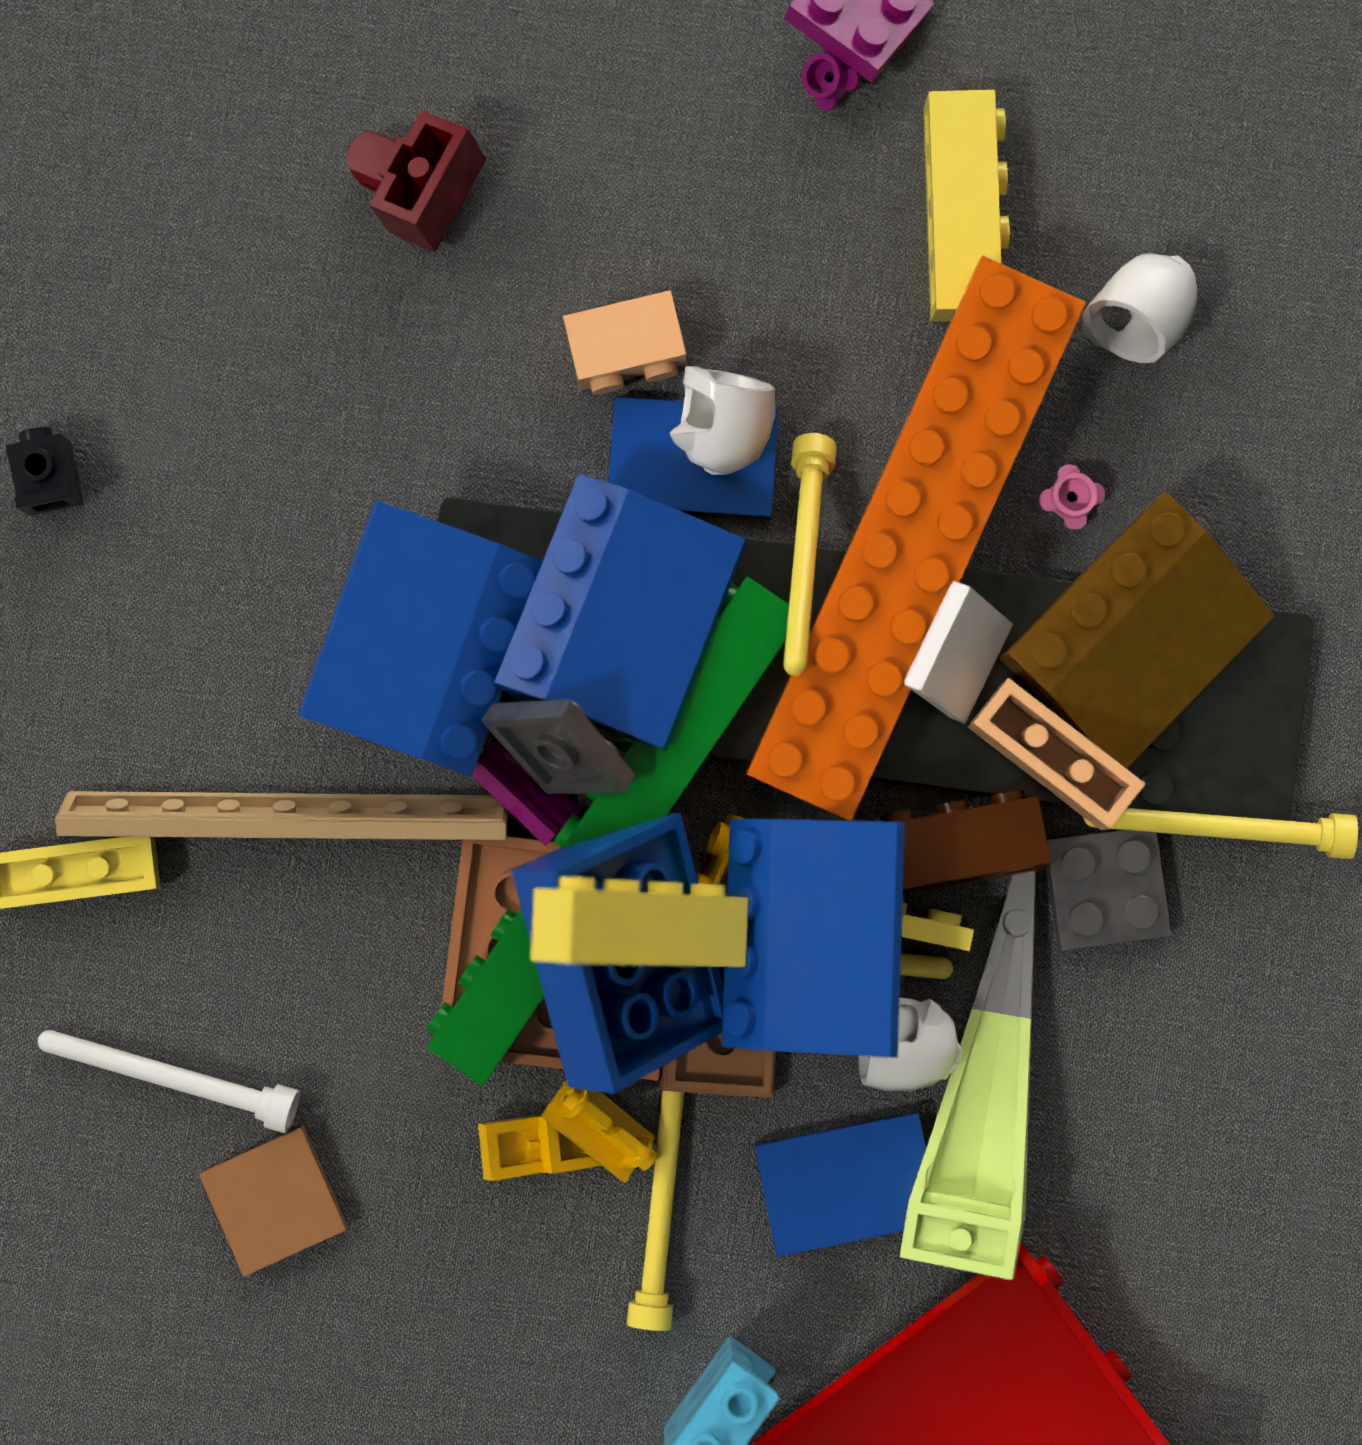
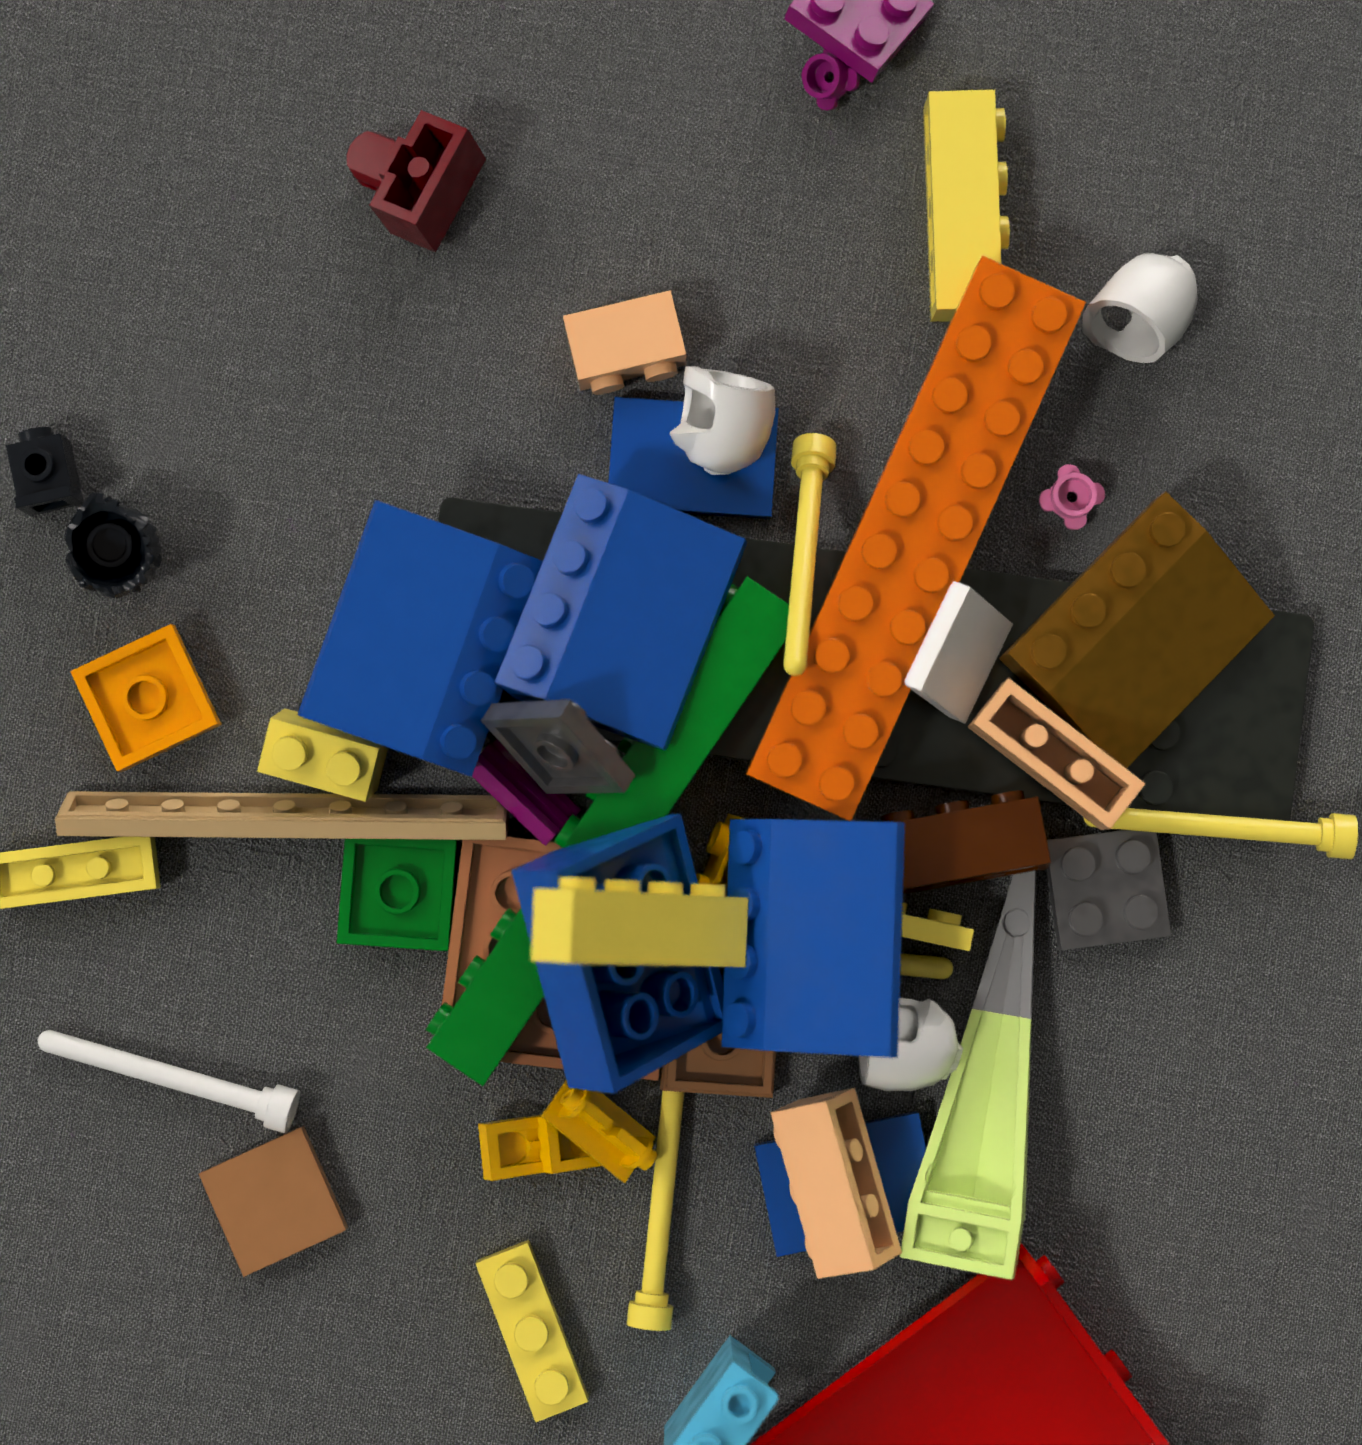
(111, 547): none -> black hair
(145, 698): none -> light orange plate
(321, 756): none -> light yellow brick
(397, 893): none -> green plate
(532, 1331): none -> light yellow plate
(835, 1183): none -> light nougat brick

